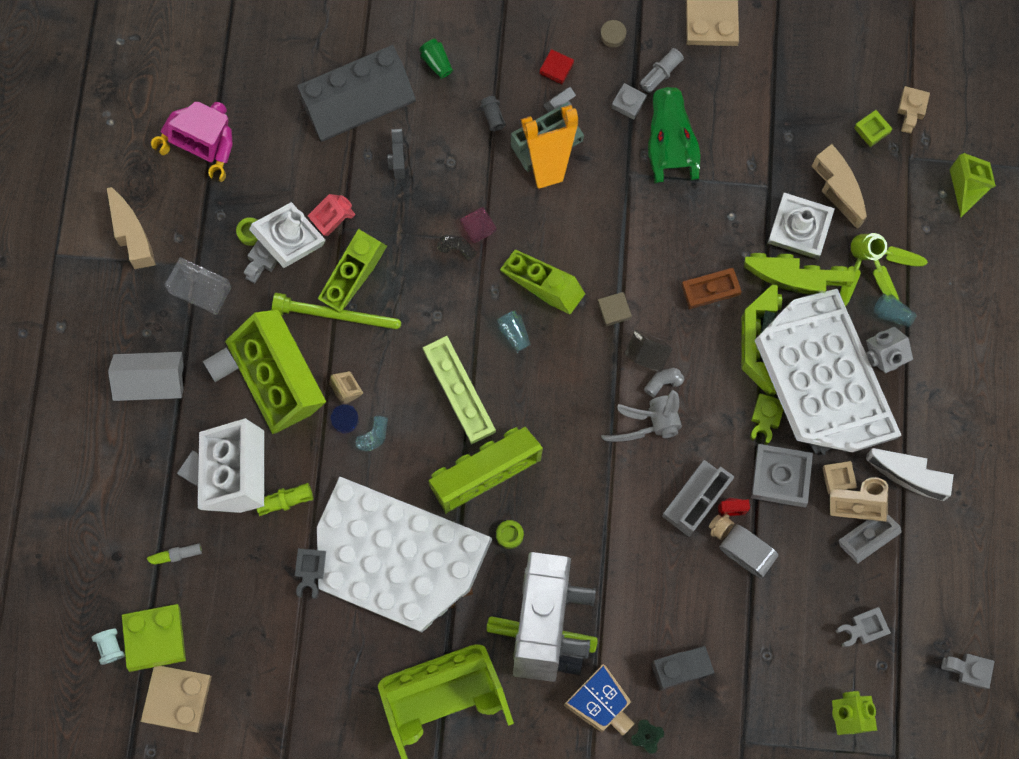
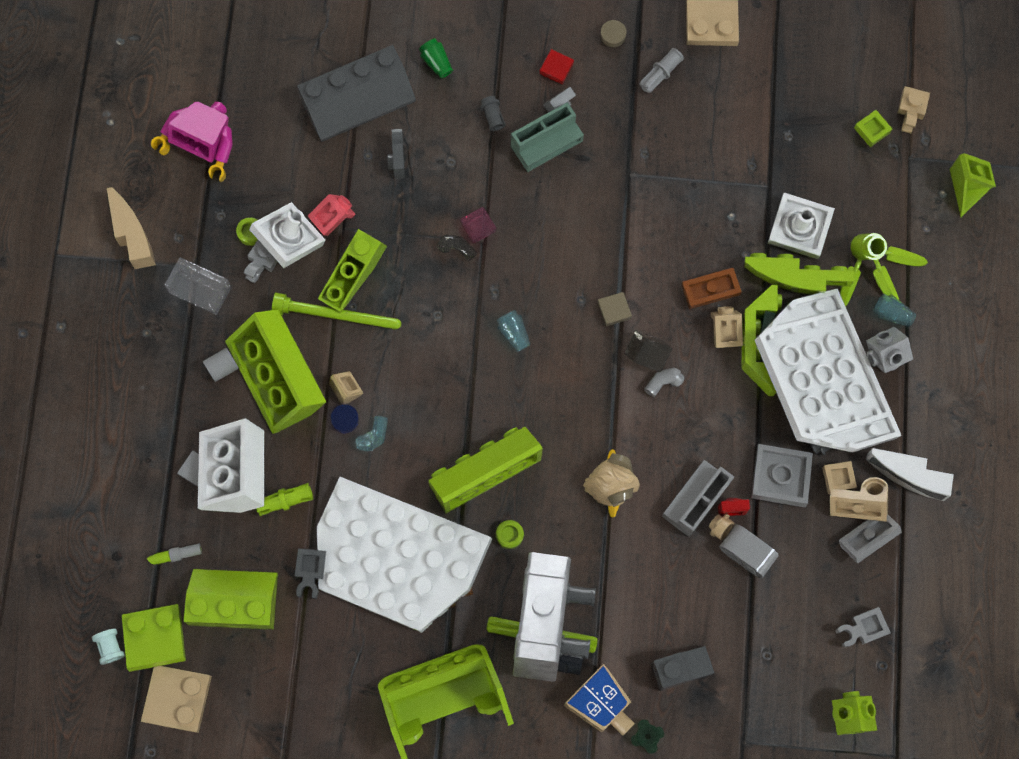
(146, 376): light grey piece -> none
(231, 599): none -> lime slope
(459, 390): yellowish green plate -> none
(544, 281): lime slope -> none
(551, 149): light orange flag -> none
(612, 482): none -> tan hair
(629, 101): light grey plate -> none
(663, 414): light grey plant -> none
(671, 137): green animal -> none
(727, 327): none -> tan bracket
(767, 414): lime plate -> none
(840, 185): tan slope -> none
(972, 669): light grey plate -> none

